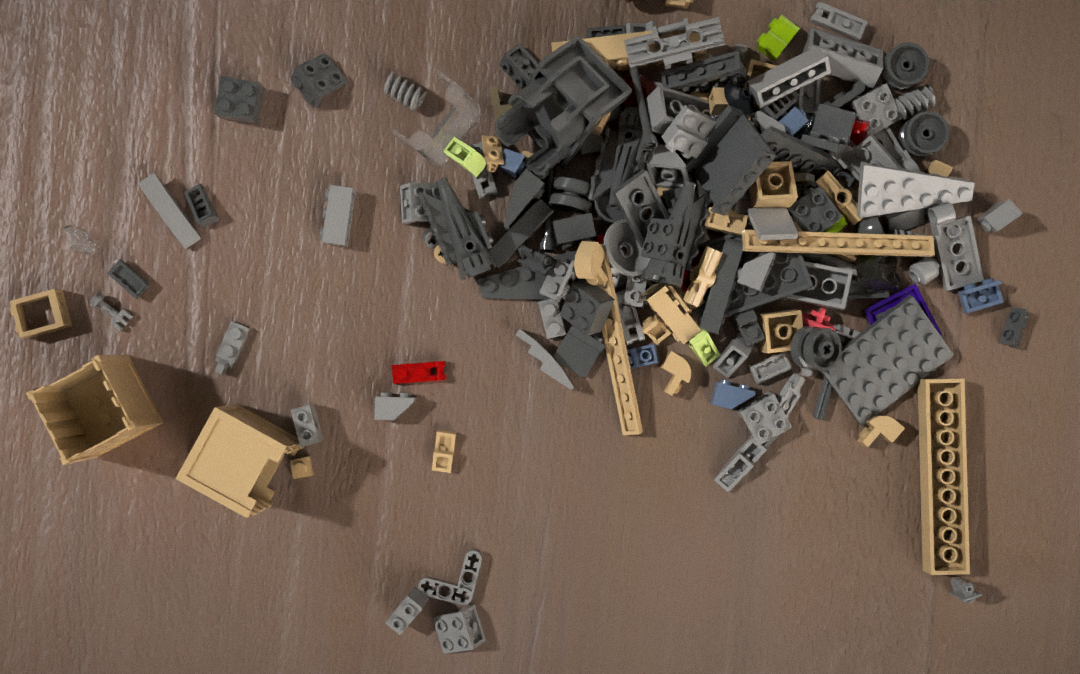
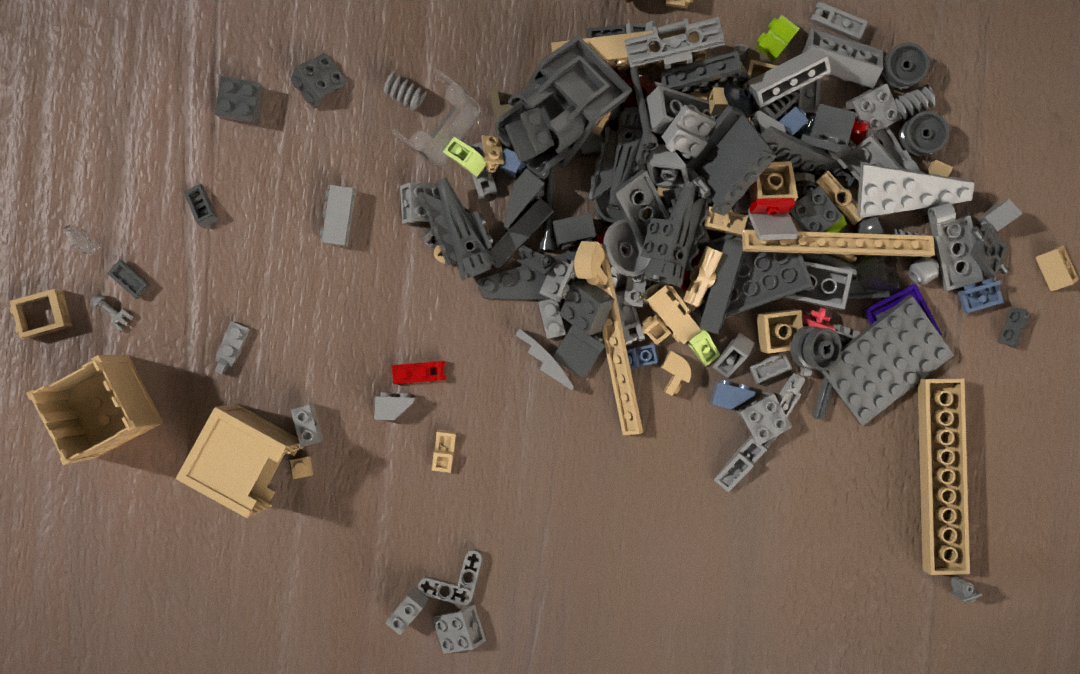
(169, 210): light grey slope -> none
(519, 65): dark grey bracket -> none
(529, 135): none -> dark grey panel
(571, 195): dark grey wheel -> none
(701, 187): none -> light grey axle
(747, 325): dark grey brick -> none
(756, 272): light grey slope -> none
(772, 205): none -> red plate
(850, 92): dark grey plate -> none
(880, 425): tan brick -> none
(904, 220): light grey panel -> none
(989, 250): none -> dark grey plate
(1057, 268): none -> tan panel

